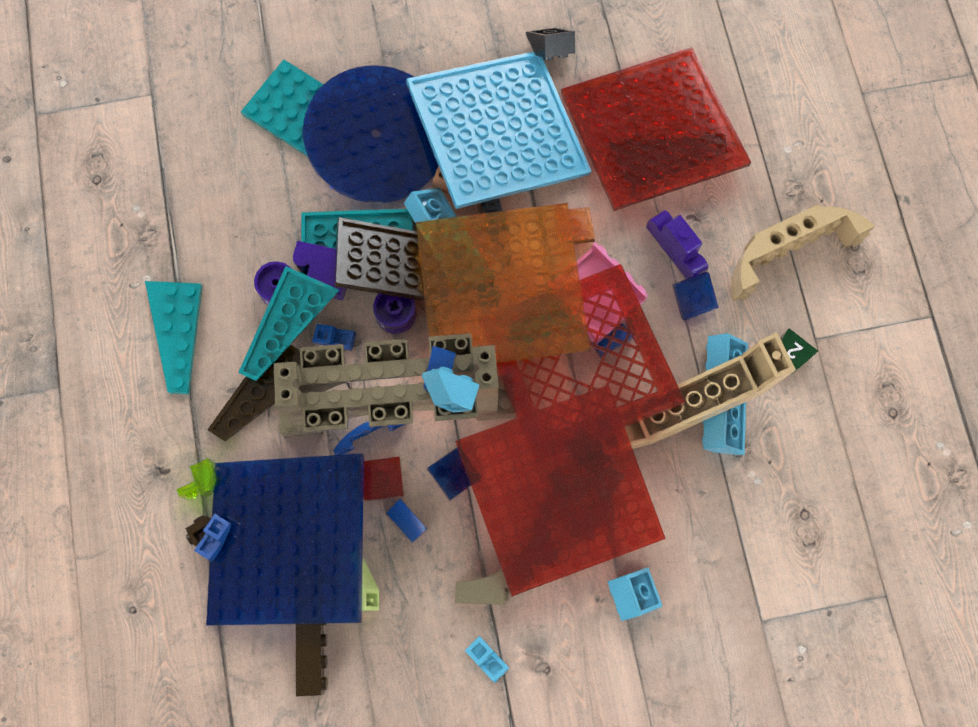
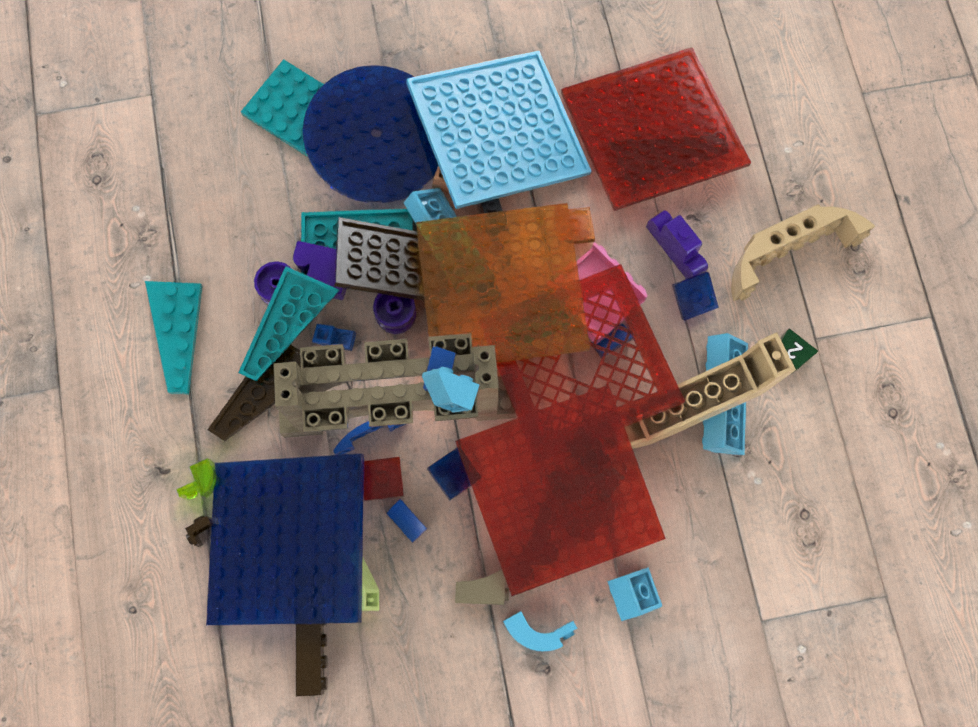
(215, 536): blue slope -> none
(487, 659): medium azure slope -> none
(526, 636): none -> medium azure arch
(552, 42): black slope -> none

